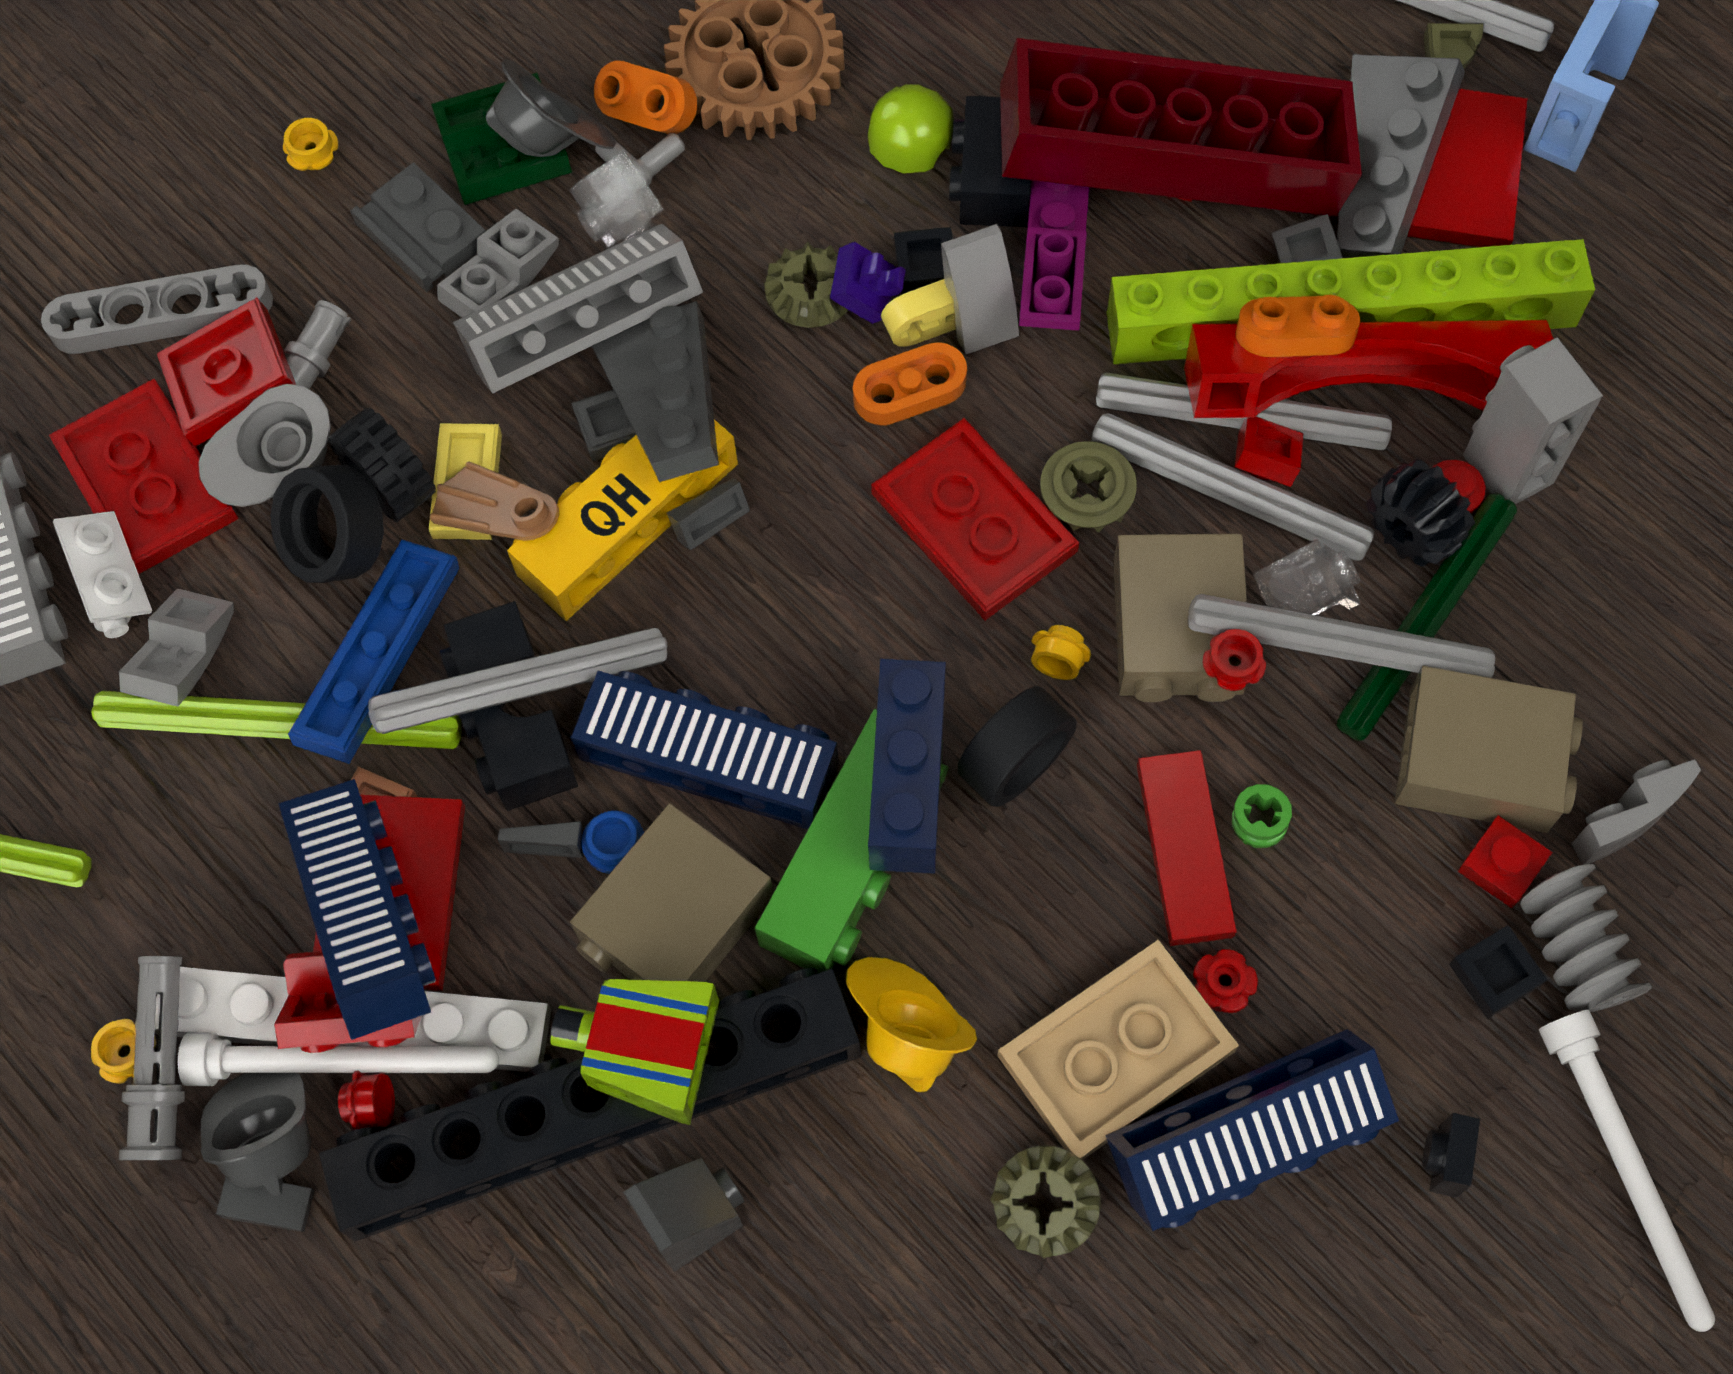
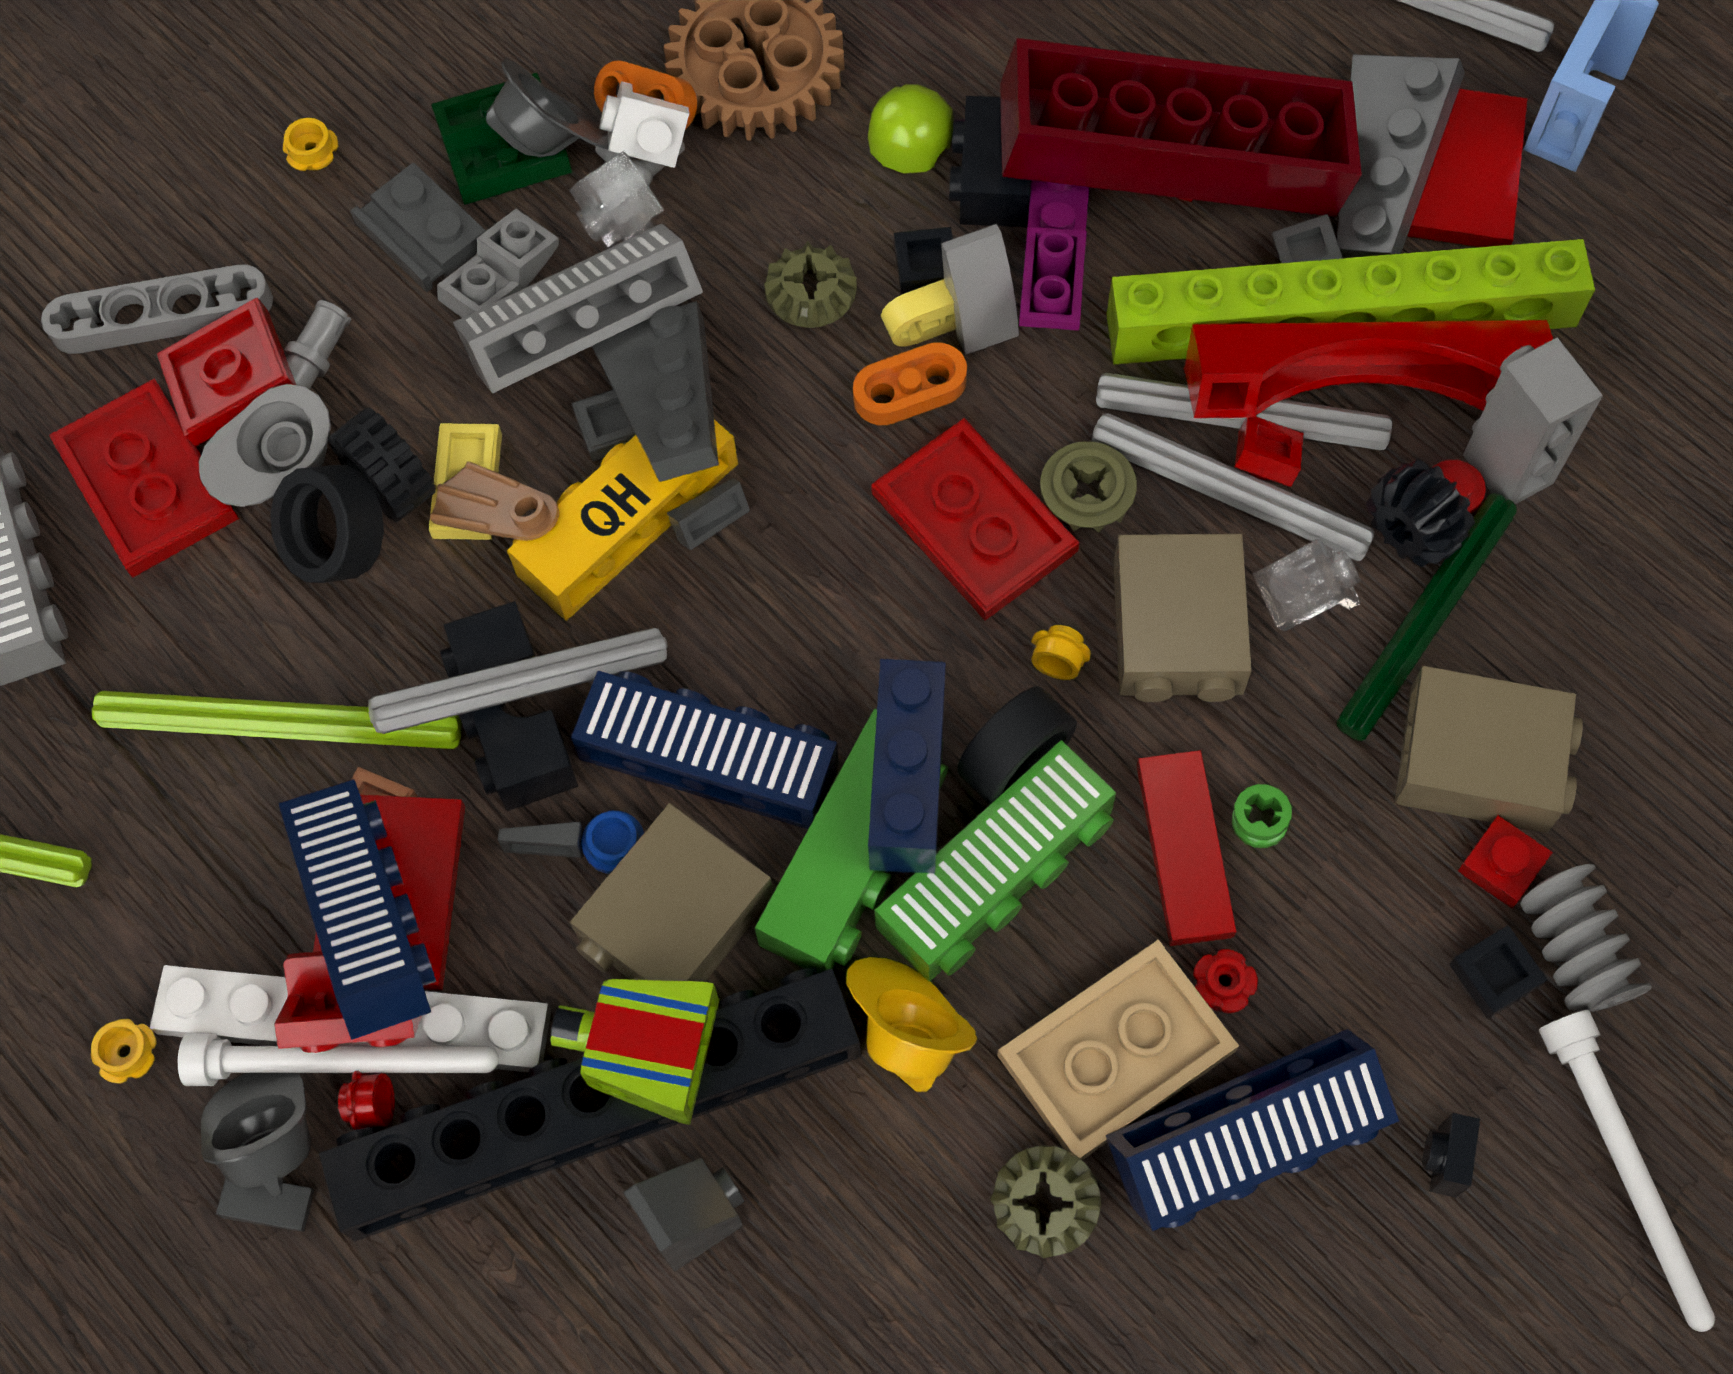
(103, 571): white hinge -> none
(156, 976): light grey pin -> none
(179, 647): light grey slope -> none
(374, 651): blue tile -> none
(644, 126): none -> white bracket
(865, 281): dark purple tile -> none
(996, 861): none -> bright green brick
(1234, 644): red plate -> none
(1297, 326): orange plate -> none
(1338, 637): light grey axle -> none
(1453, 41): olive tile -> none
(1638, 809): light grey slope -> none

